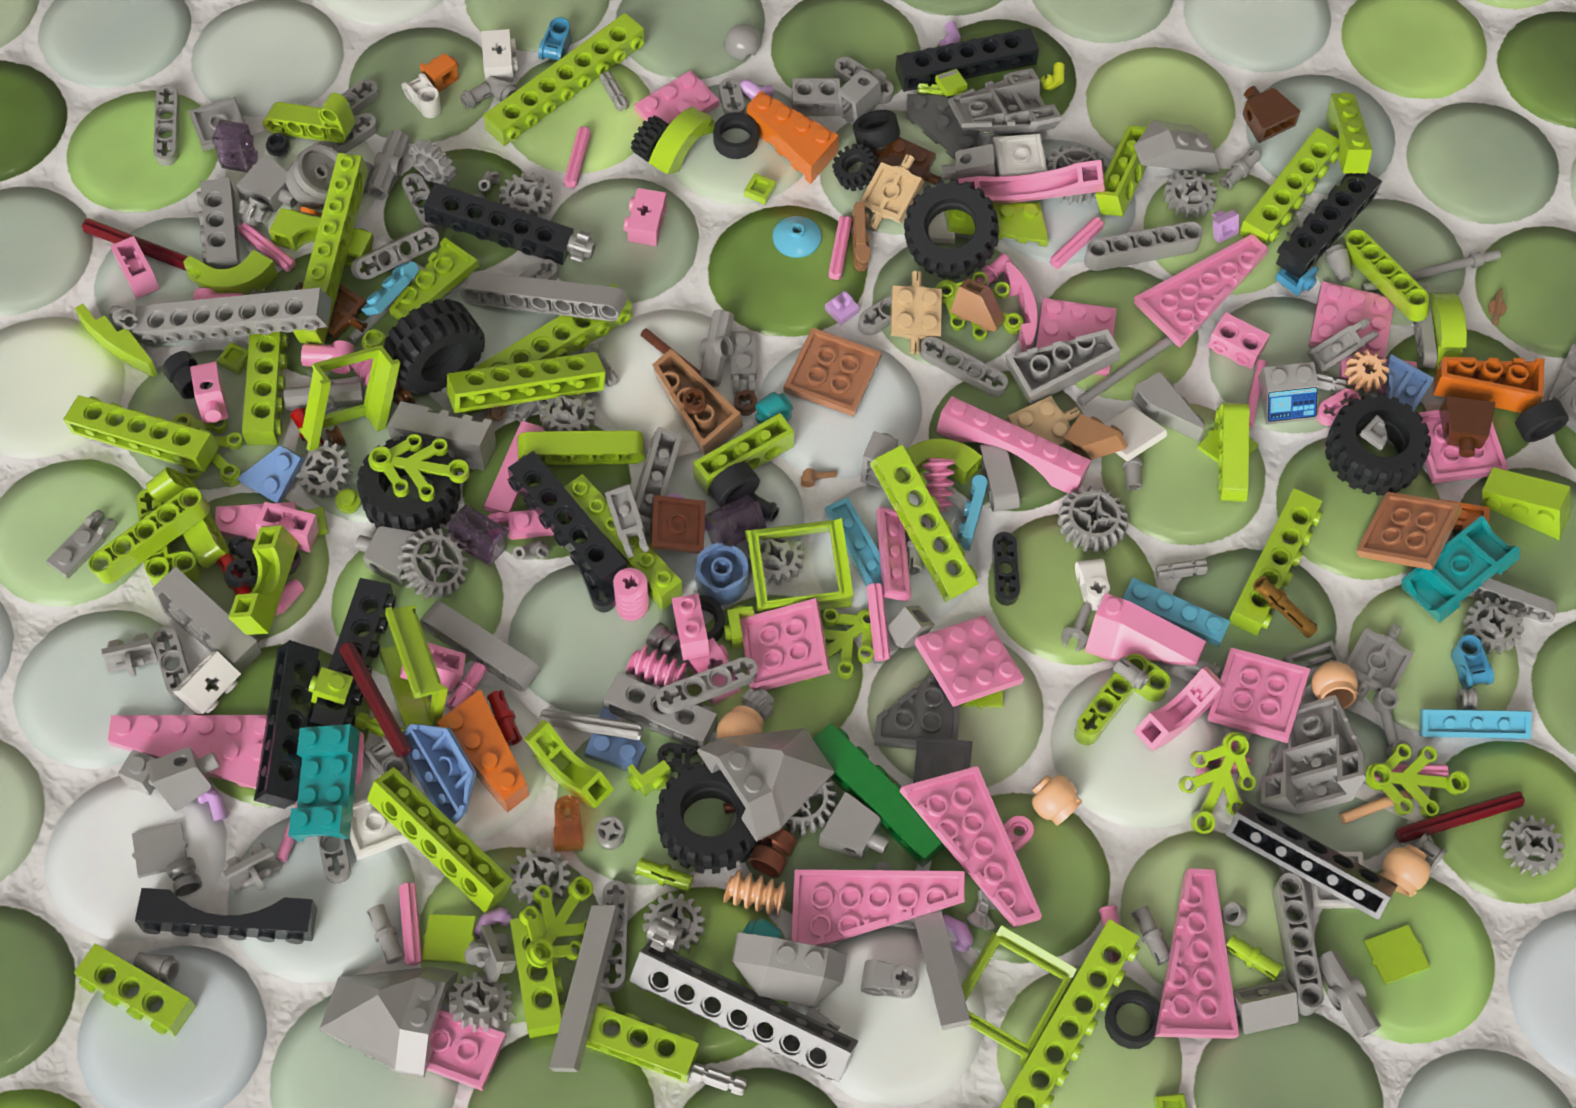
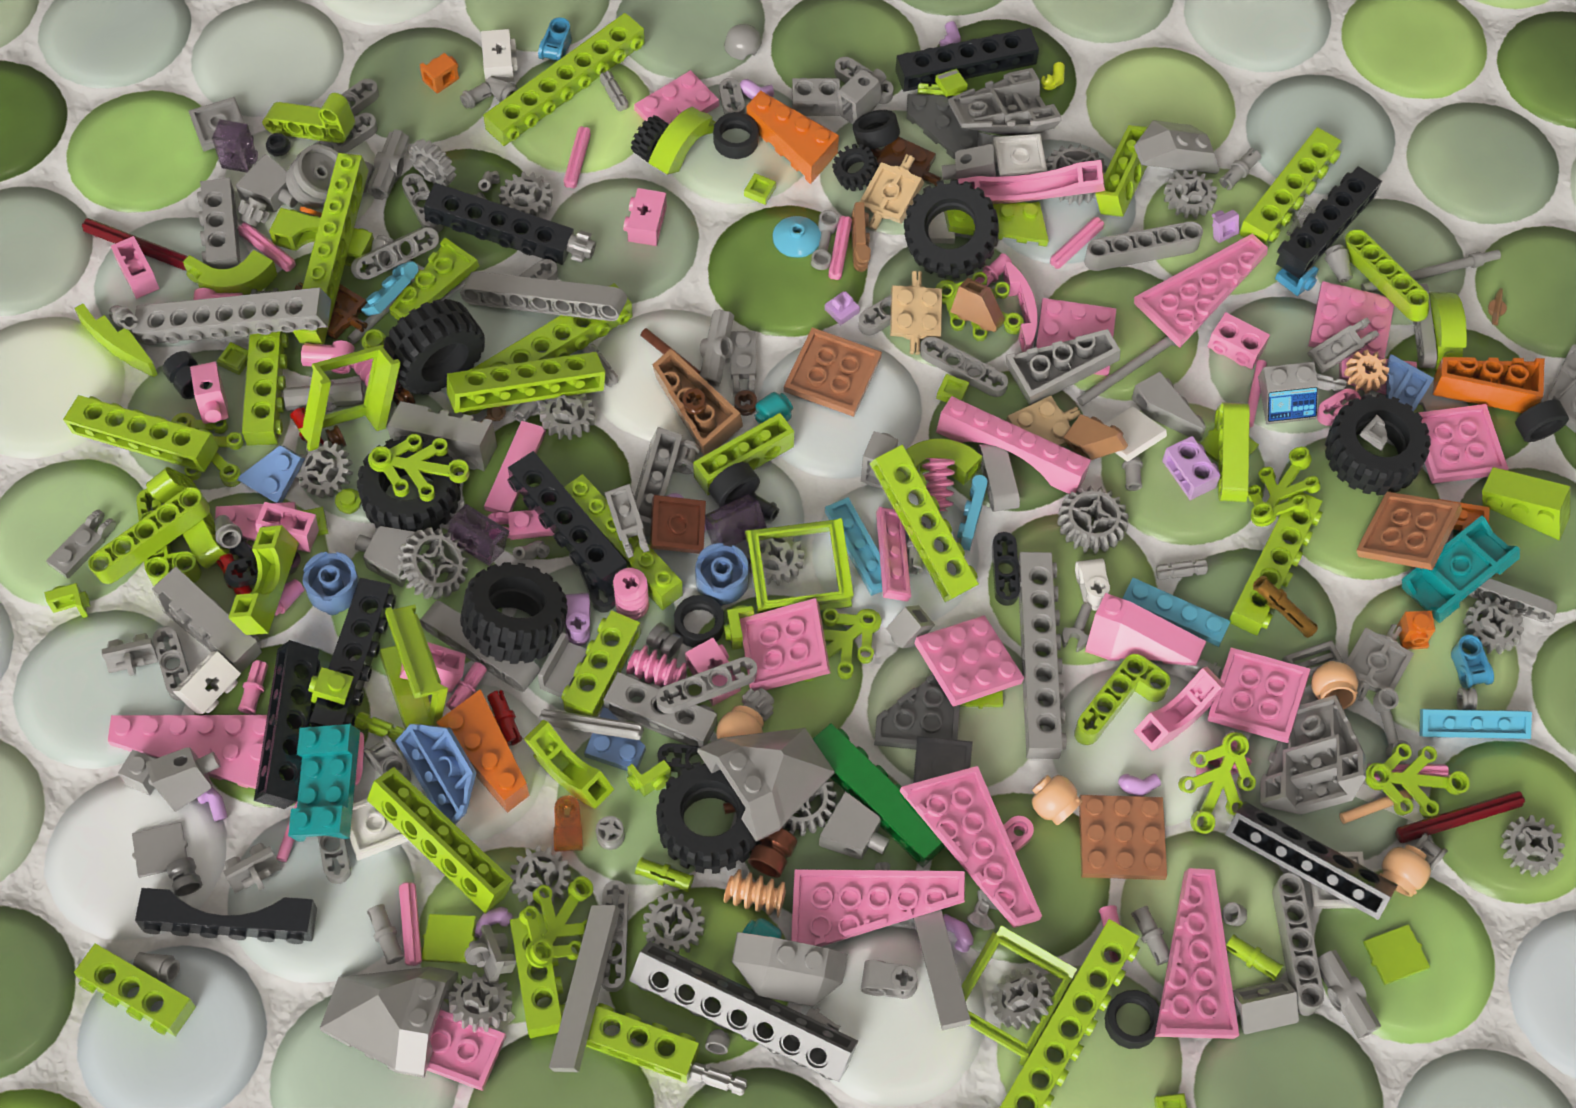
(67, 597): none -> lime bracket
(162, 125): light grey beam -> none
(226, 532): none -> light grey cone
(253, 687): none -> bright pink axle
(330, 581): none -> medium blue brick
(375, 700): dark red axle -> none
(423, 96): white piece -> none
(508, 636): none -> black tyre
(560, 665): none -> light grey panel
(578, 617): none -> lavender piece
(583, 447): lime beam -> none
(616, 628): none -> lime brick
(664, 933): light grey gear -> none
(690, 627): bright pink brick -> none
(691, 454): none -> light grey bush
(718, 1042): none -> light grey hinge
(809, 476): medium nougat hand -> none
(827, 225): none -> light grey bar
(878, 622): bright pink axle -> none
(952, 387): none -> lime plate
(1022, 999): none -> light grey gear
(1039, 742): none -> light grey brick
(1122, 837): none -> nougat plate
(1131, 673): light grey pin -> none
(1137, 786): none -> lavender arm
(1185, 469): none -> lavender brick
(1266, 512): none -> lime plant
(1268, 113): reddish brown torso -> none
(1354, 147): lime arch -> none
(1416, 629): none -> orange brick
(1466, 423): reddish brown torso -> none

